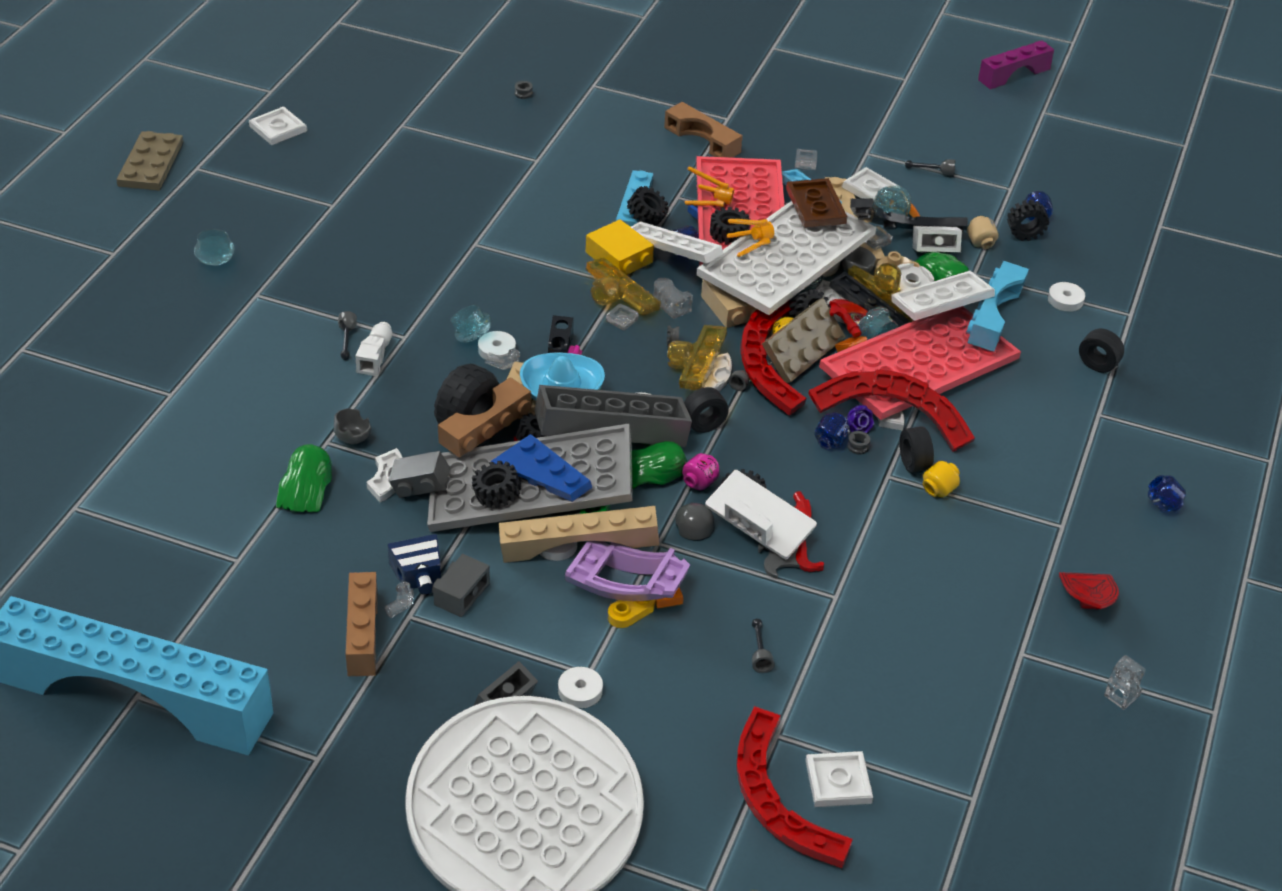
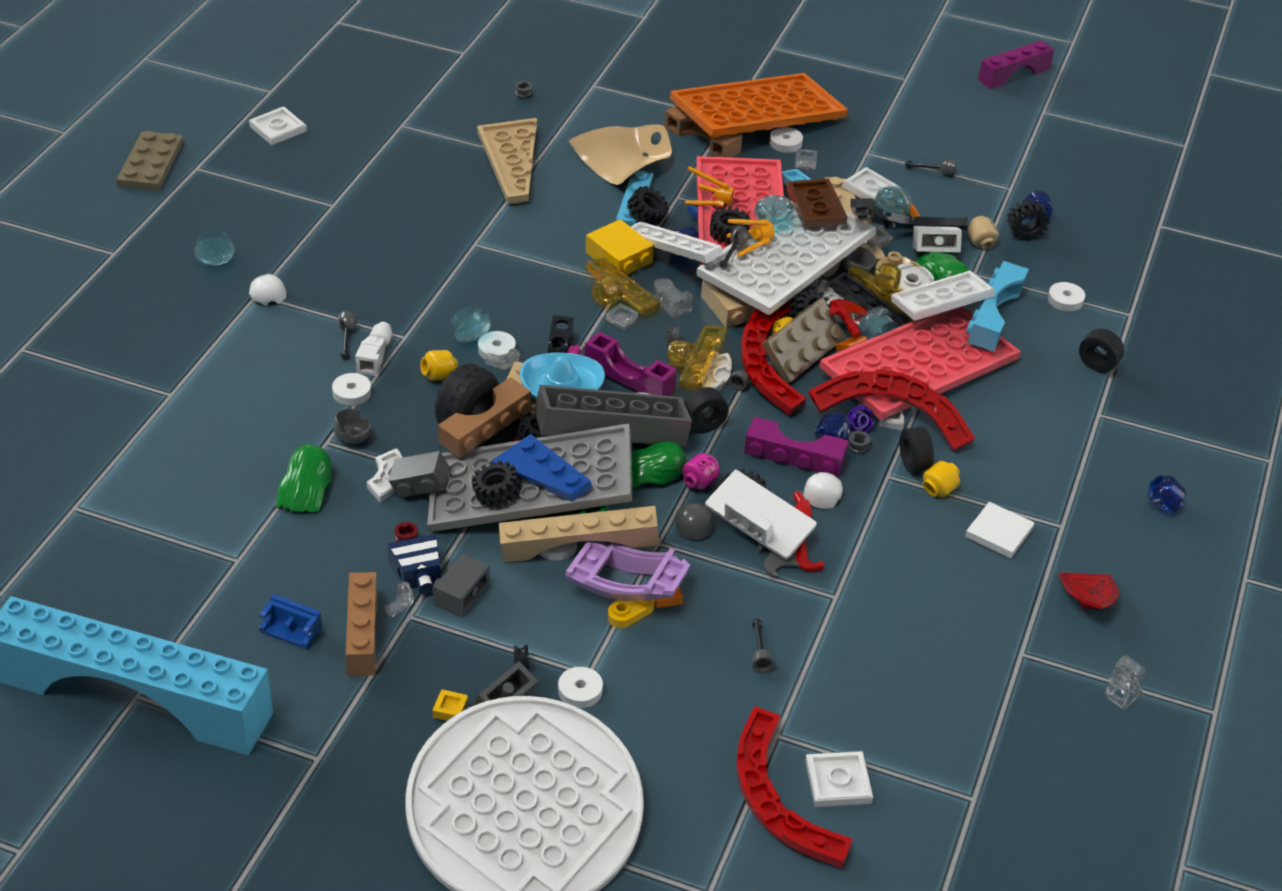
(267, 289): none -> white hair
(290, 622): none -> blue hinge
(351, 389): none -> white piece
(405, 528): none -> dark red bush
(438, 364): none -> yellow head
(449, 704): none -> yellow plate
(511, 155): none -> tan wing
(520, 655): none -> black bush
(618, 150): none -> tan piece
(655, 379): none -> magenta arch
(739, 240): none -> hinge
(758, 104): none -> orange plate
(776, 210): none -> clear light blue piece
(786, 139): none -> white piece
(821, 455): none -> magenta arch
(823, 490): none -> white hair
(999, 529): none -> white tile

